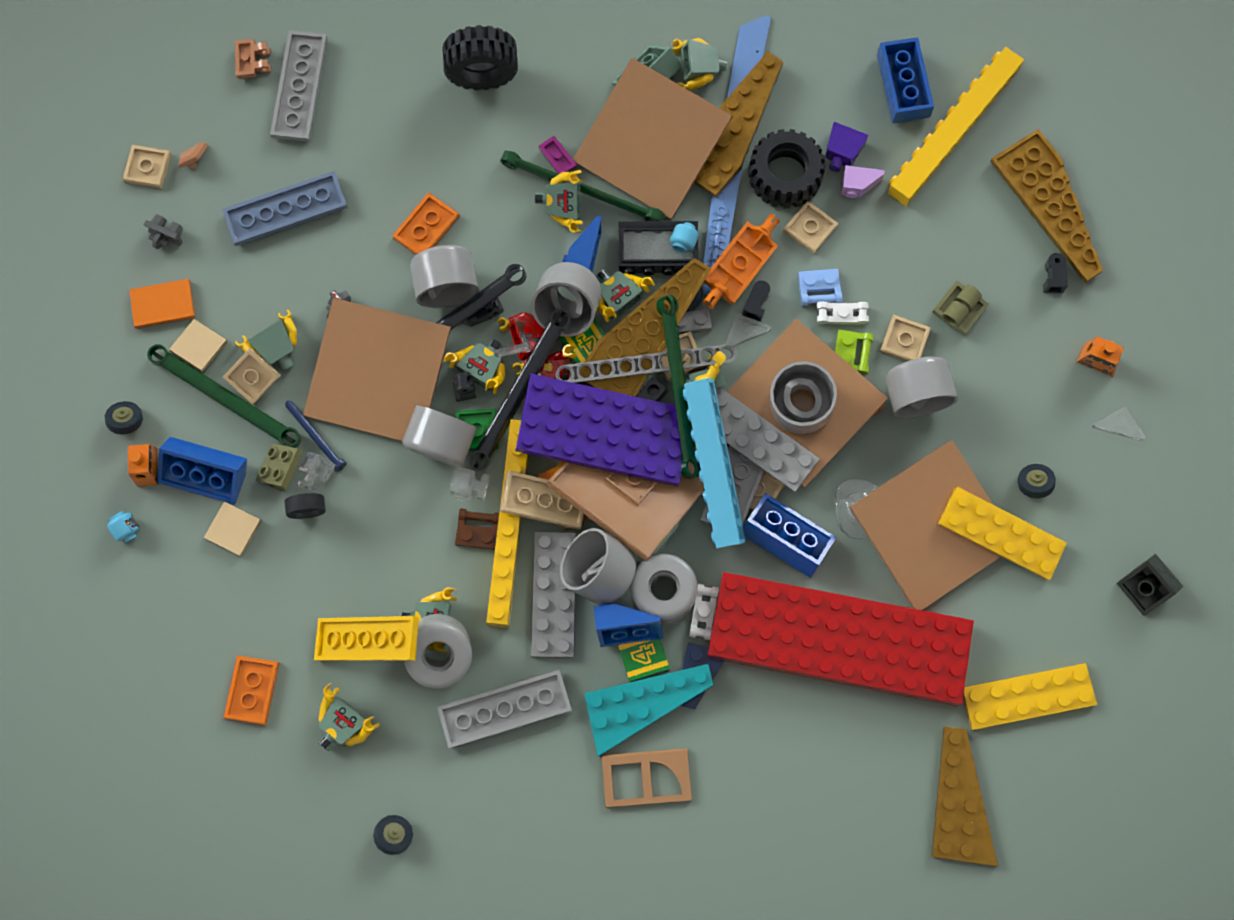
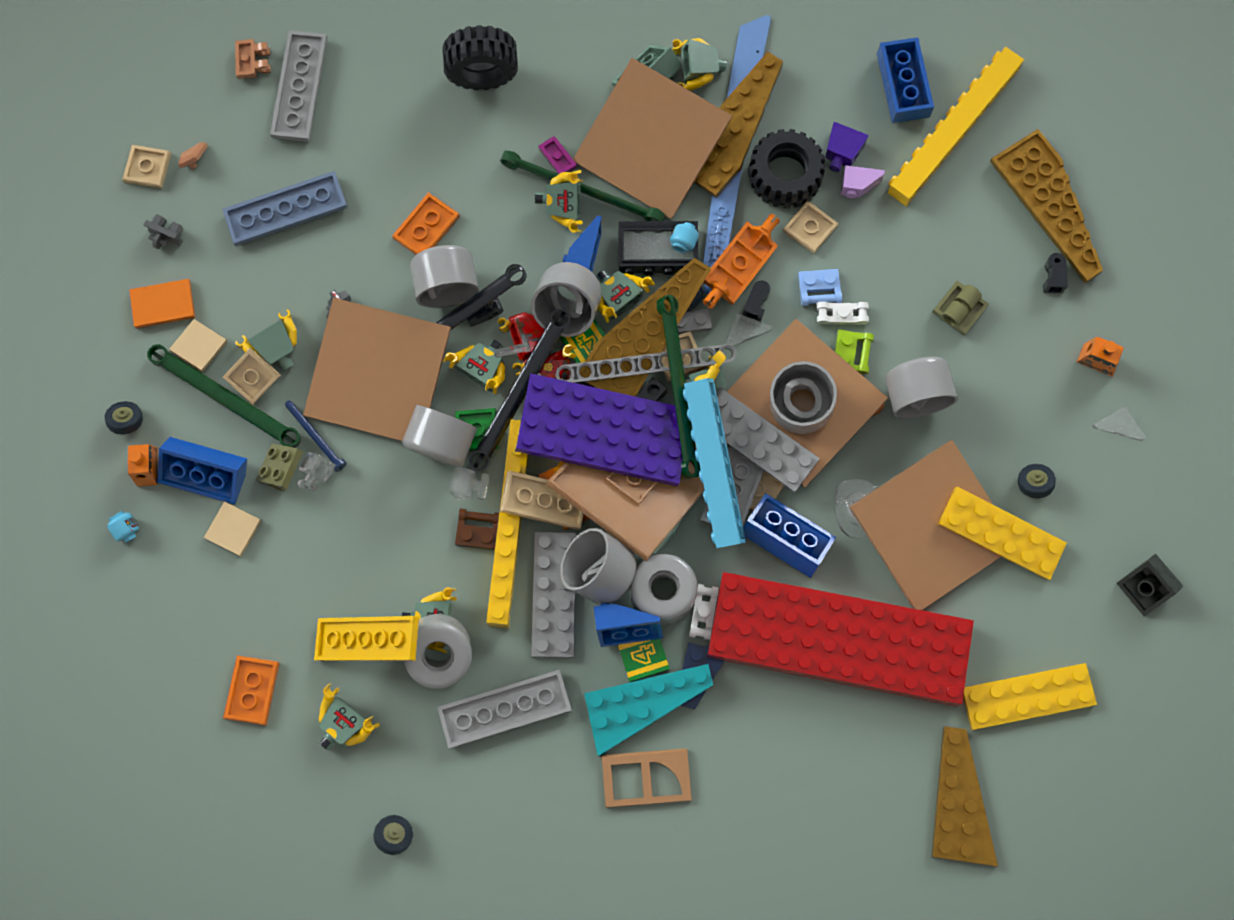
(304, 505): black tyre -> none
(464, 386): black leg -> none
(905, 339): tan tile -> none

